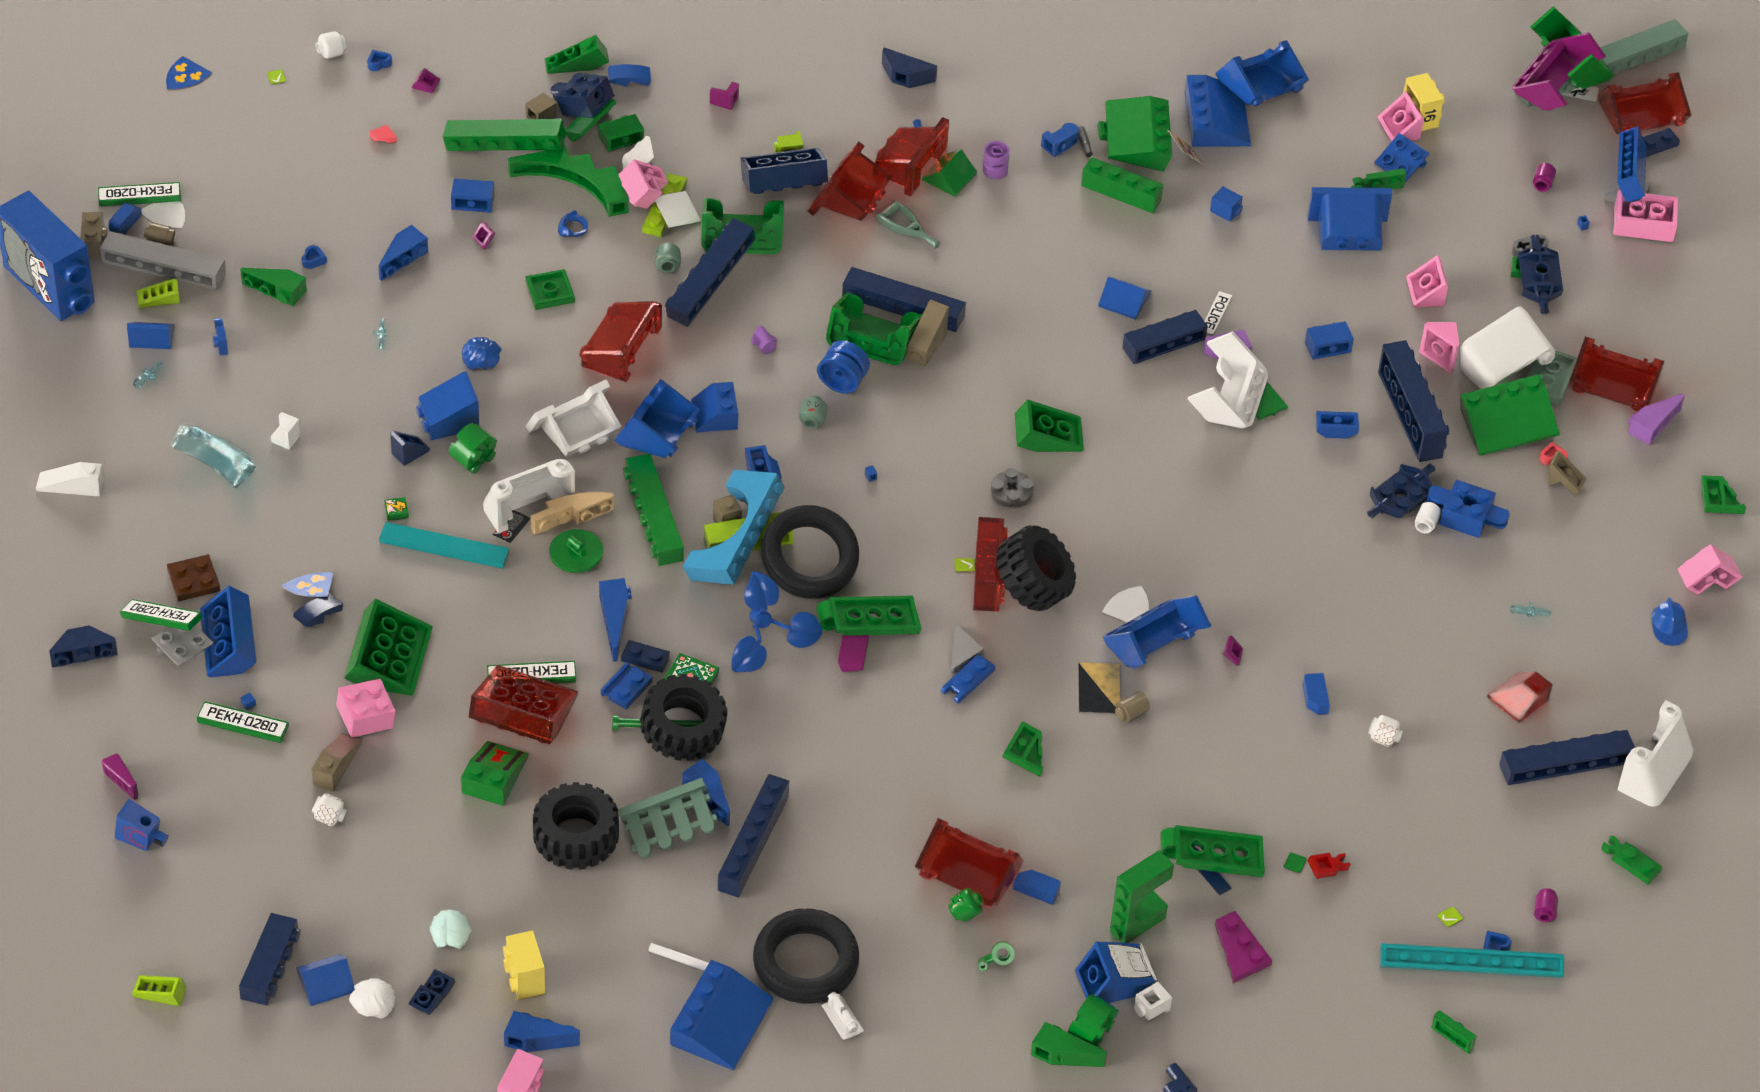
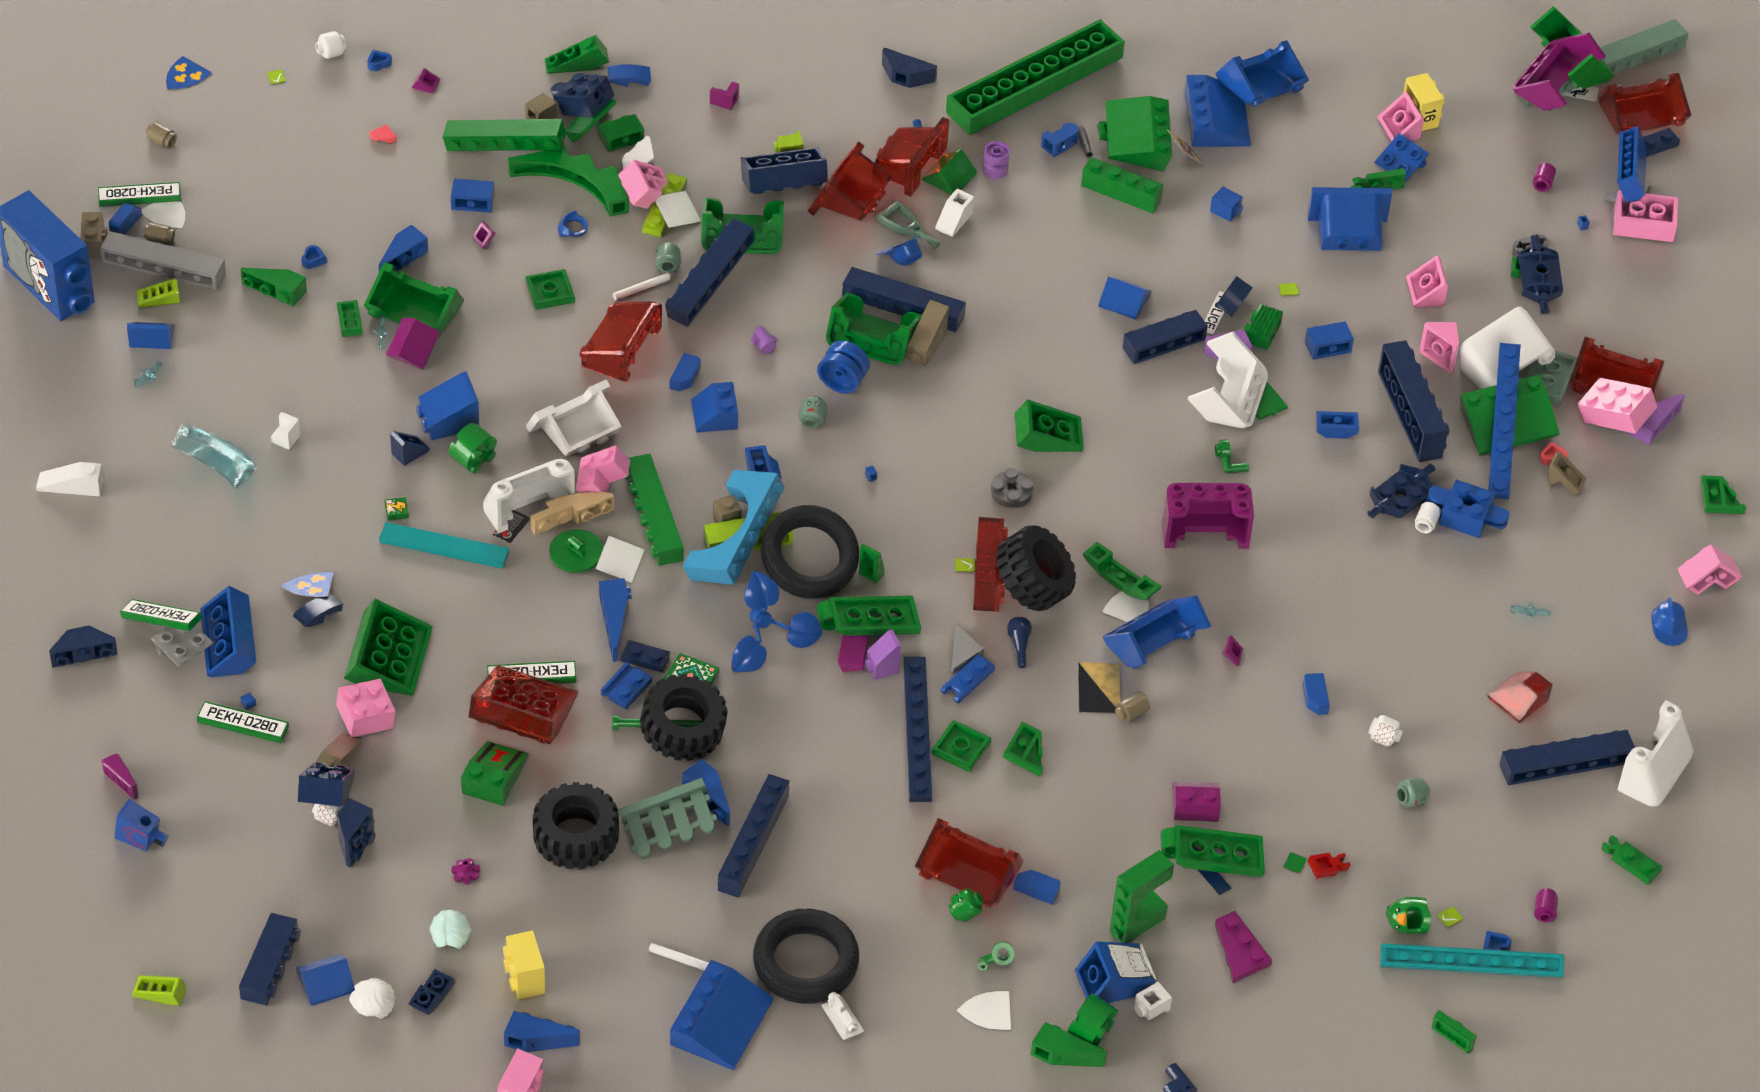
(161, 135): none -> dark tan brick
(193, 577): reddish brown plate -> none
(220, 338): blue plate -> none
(325, 784): none -> dark blue slope
(349, 318): none -> green plate
(355, 830): none -> dark blue slope
(402, 296): none -> green windscreen
(413, 342): none -> magenta slope
(466, 870): none -> magenta plant
(480, 353): blue hair -> none
(601, 469): none -> bright pink brick
(620, 559): none -> white sticker
(641, 286): none -> white bar
(658, 422): blue windscreen -> none
(685, 372): none -> blue piece
(871, 564): none -> green slope
(884, 656): none -> medium lavender slope
(904, 253): none -> blue piece
(917, 729): none -> dark blue plate
(955, 212): none -> white slope
(961, 746): none -> green tile
(988, 1010): none -> white sticker
(1019, 630): none -> dark blue piece
(1034, 76): none -> green brick
(1118, 575): none -> green slope
(1196, 801): none -> magenta slope
(1208, 509): none -> magenta windscreen
(1223, 451): none -> green plate
(1234, 296): none -> dark blue slope
(1263, 326): none -> green brick
(1288, 289): none -> lime sticker
(1409, 915): none -> green piece
(1412, 792): none -> sand green head
(1504, 420): none -> blue plate
(1617, 405): none -> bright pink brick

